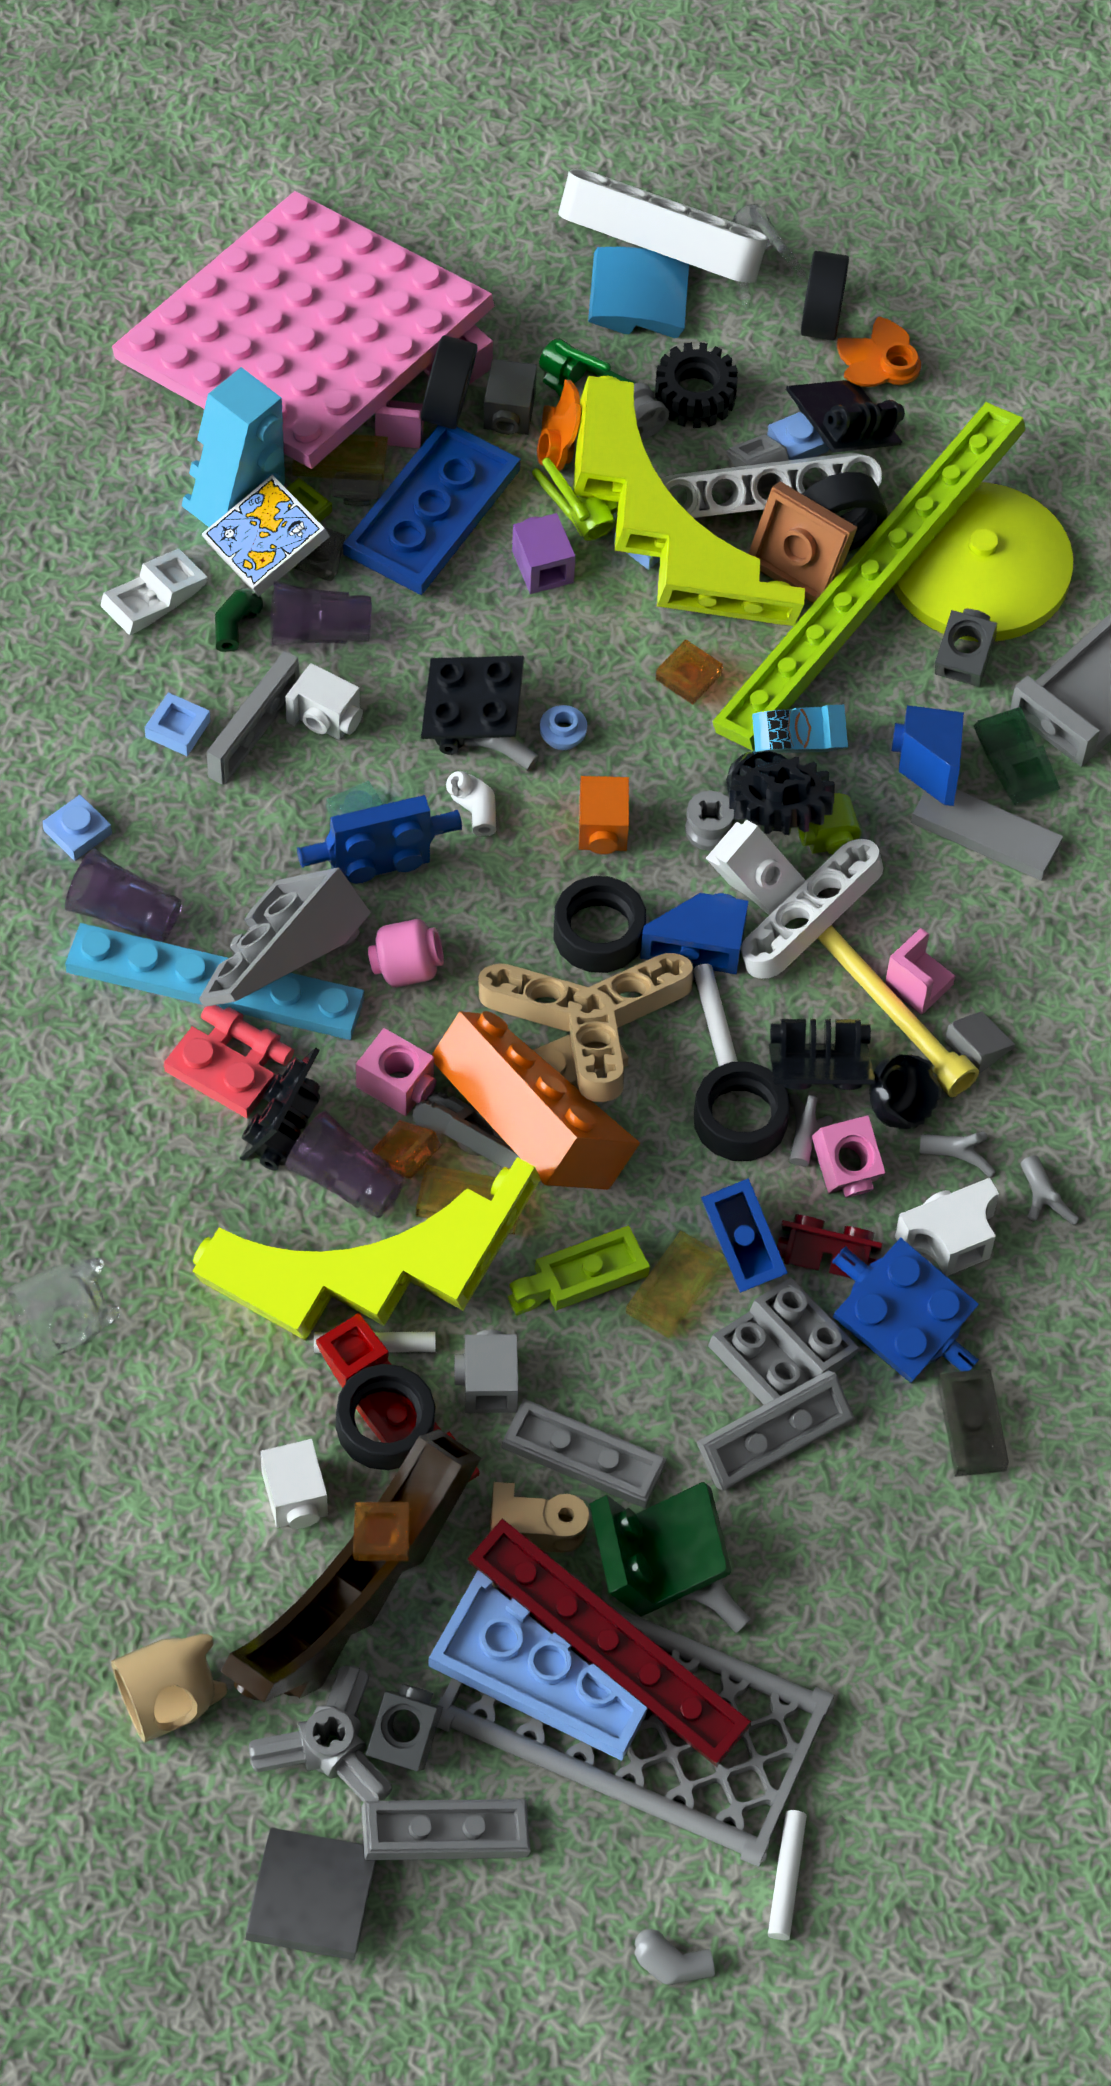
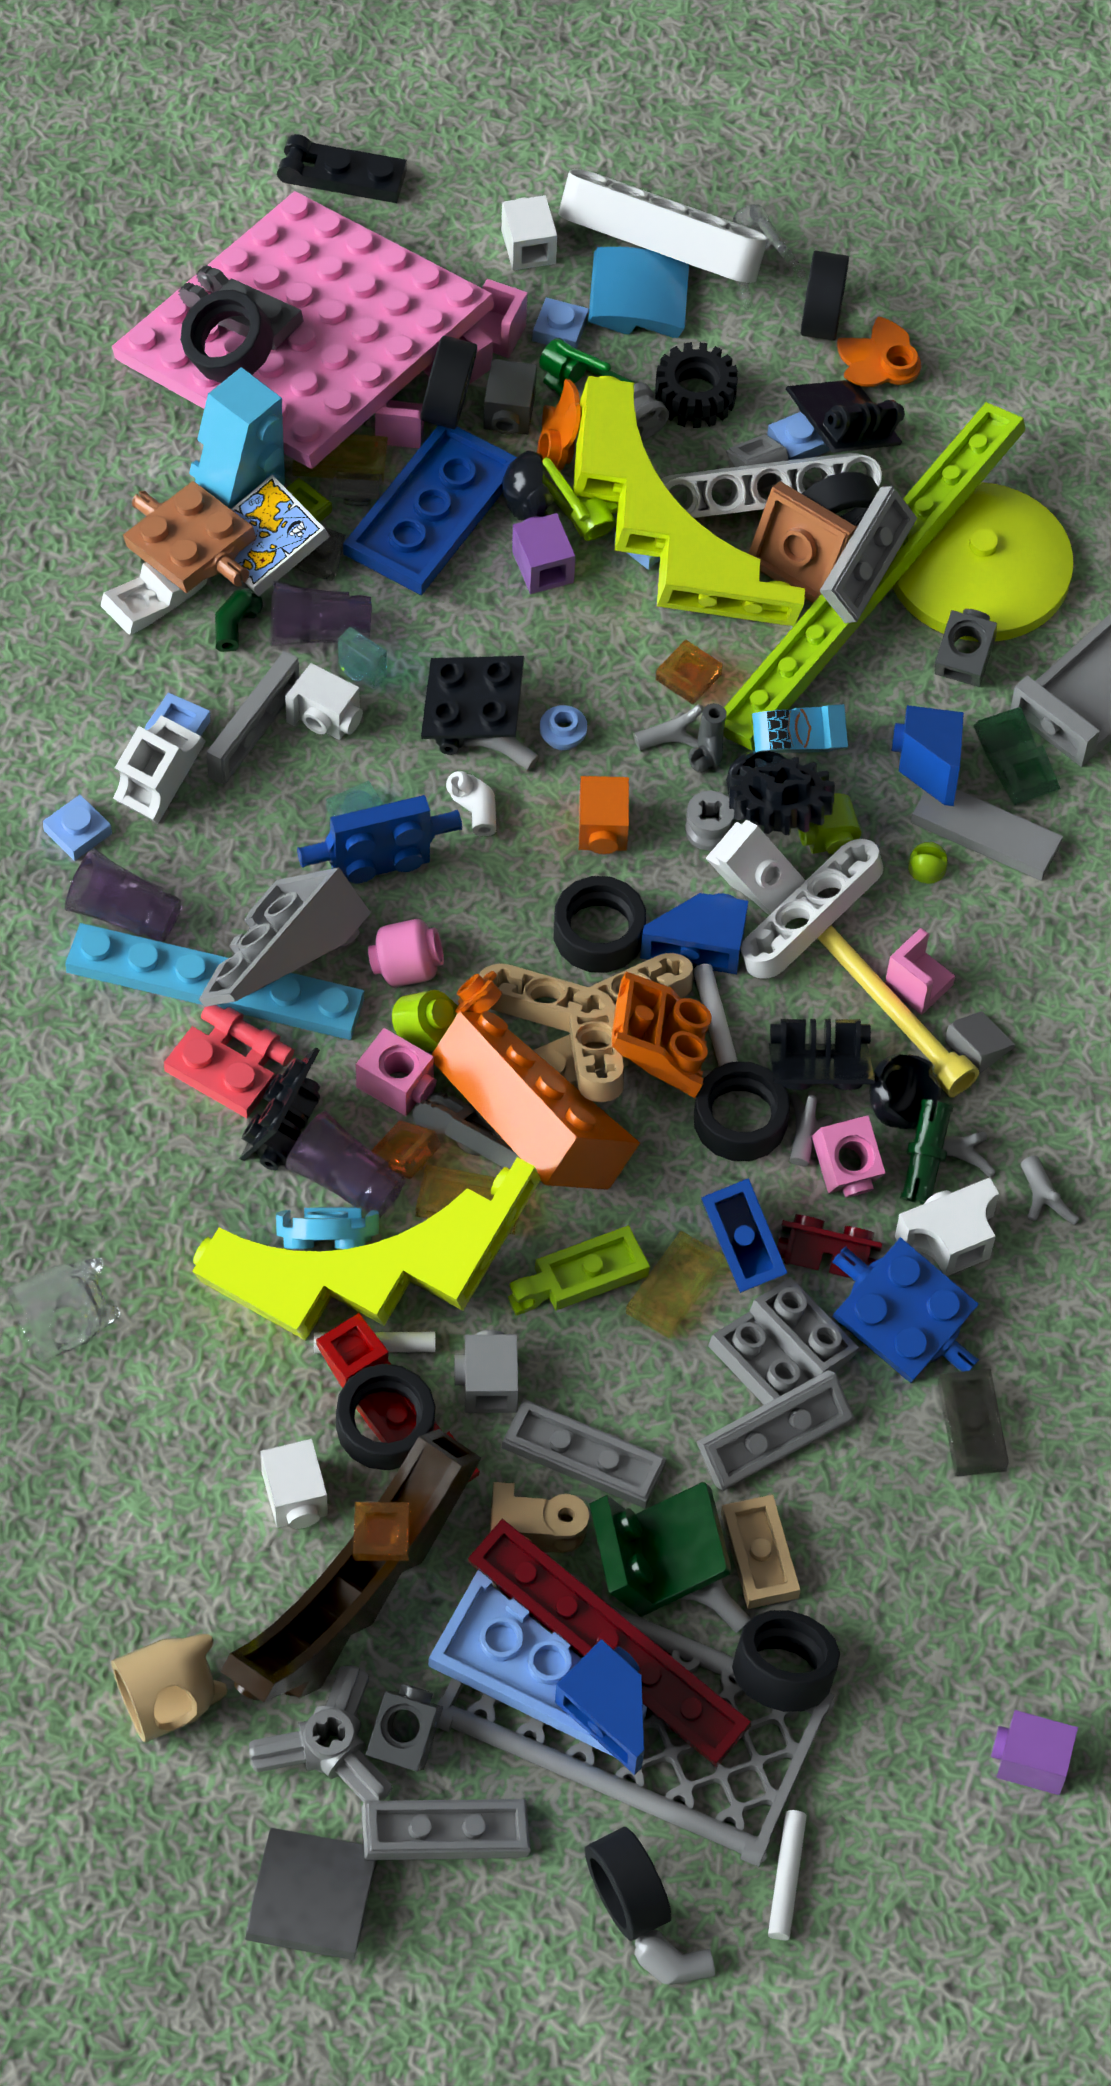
(156, 767): none -> white brick
(190, 537): none -> nougat plate
(211, 311): none -> black tyre
(282, 316): none -> dark grey hinge
(327, 1223): none -> medium azure plate
(342, 170): none -> black plate
(362, 658): none -> clear light blue plate
(423, 1018): none -> lime plate
(478, 994): none -> orange plate
(507, 319): none -> bright pink panel
(524, 487): none -> black hair
(529, 232): none -> white brick
(561, 321): none -> light blue plate
(606, 1701): none -> blue slope
(628, 1883): none -> black tyre
(661, 1032): none -> orange slope
(669, 731): none -> light grey bar
(710, 739): none -> dark grey arm
(760, 1551): none -> tan plate
(778, 1687): none -> black tyre
(868, 554): none -> light grey tile
(926, 1151): none -> dark green pin
(928, 862): none -> lime hinge
(1034, 1751): none -> medium lavender brick

